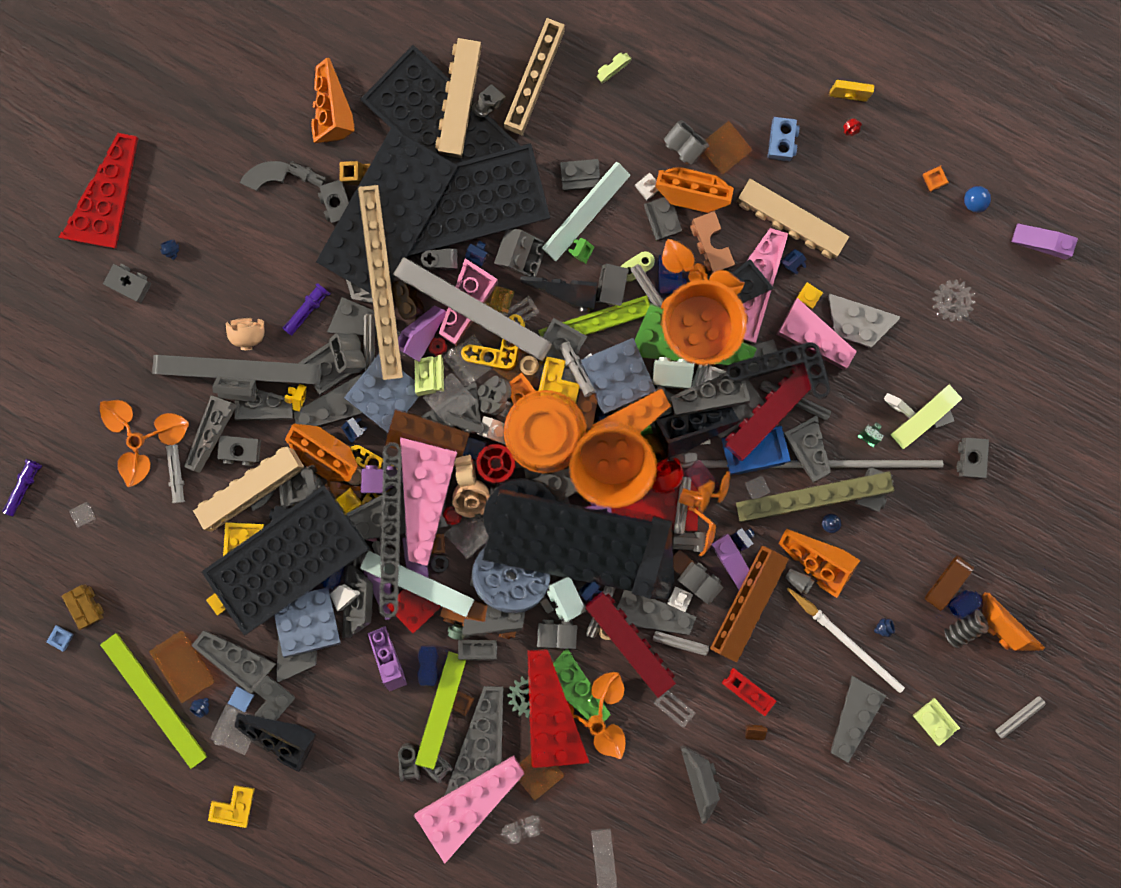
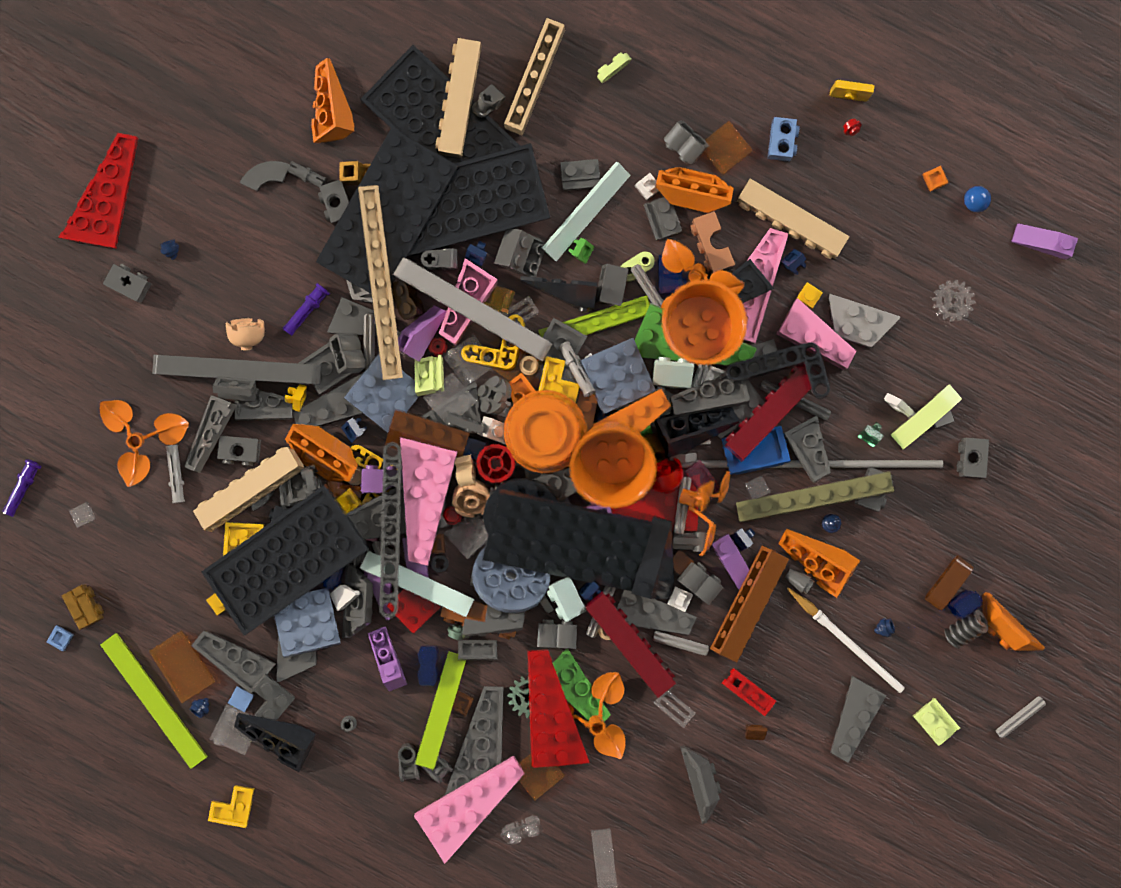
(353, 722): none -> dark grey pin

